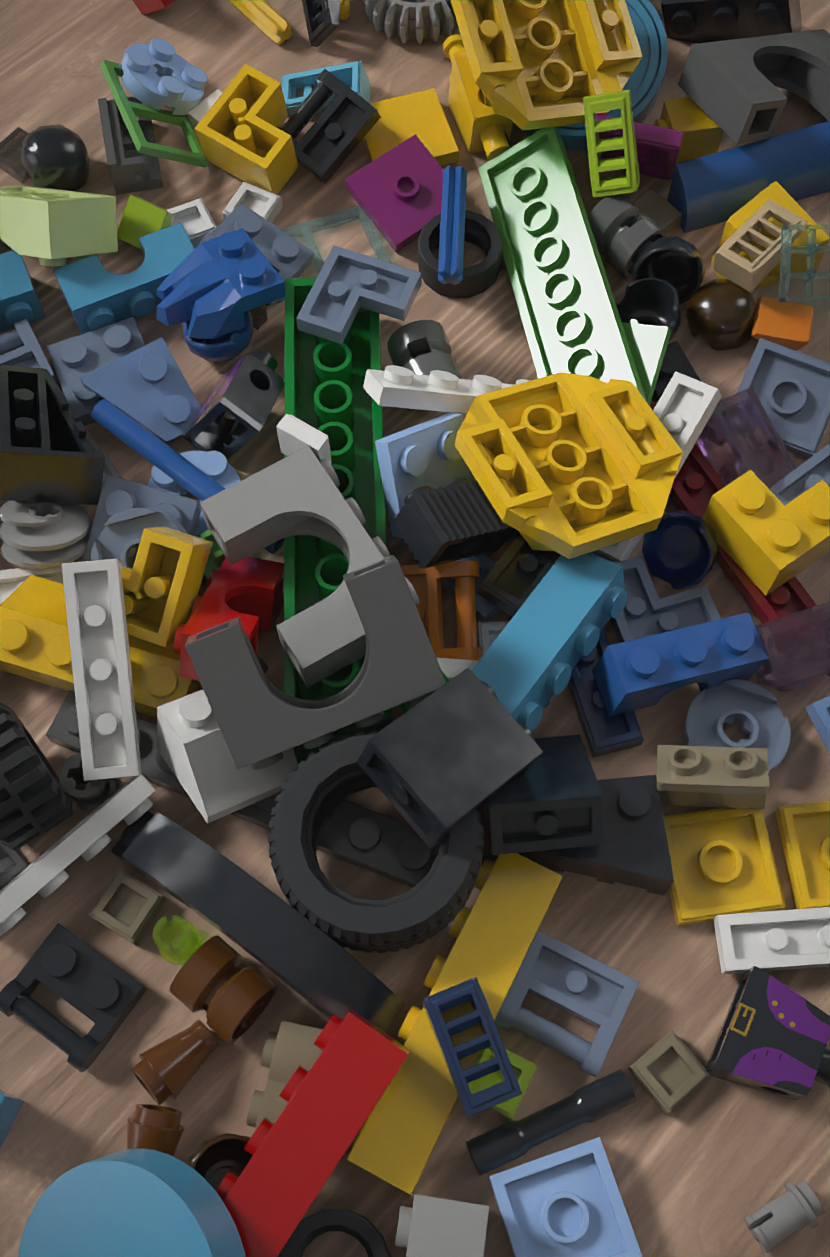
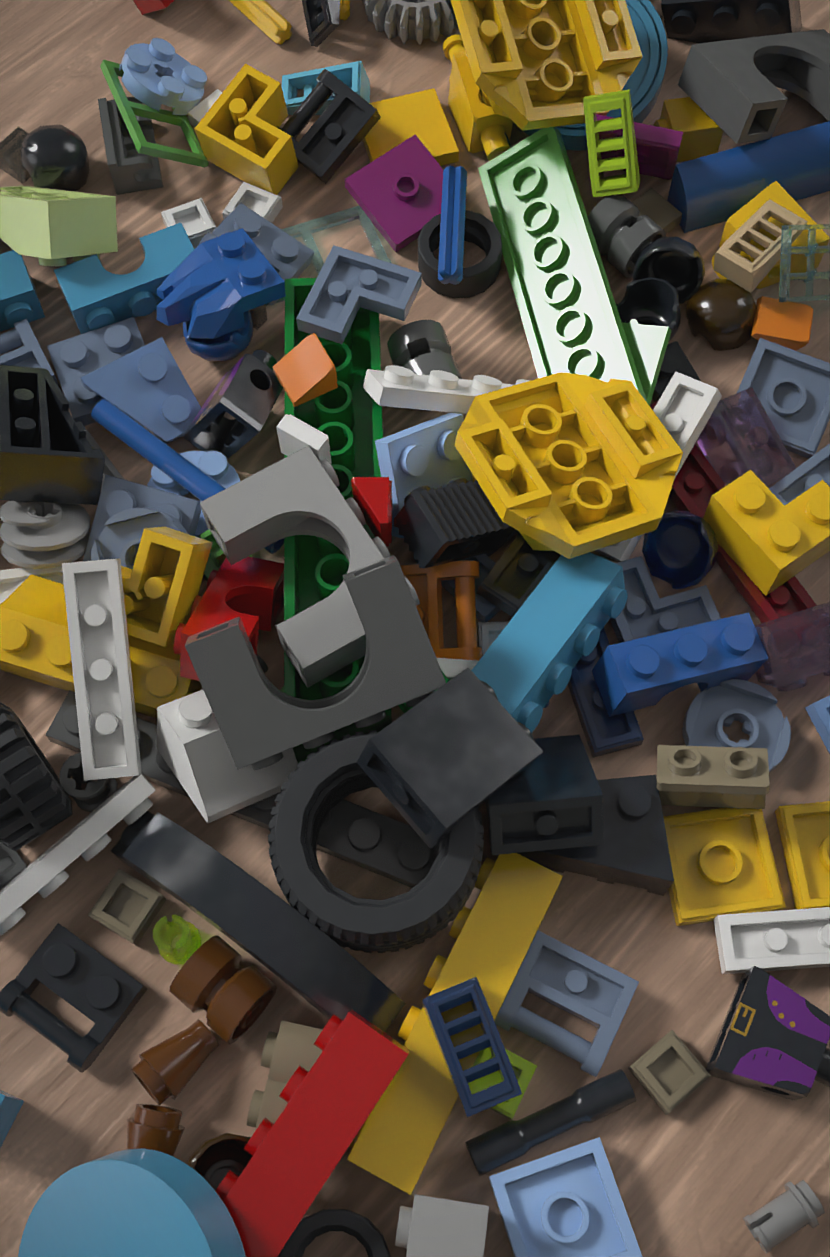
(141, 219): lime tile -> none
(306, 371): none -> orange slope
(376, 503): none -> red slope

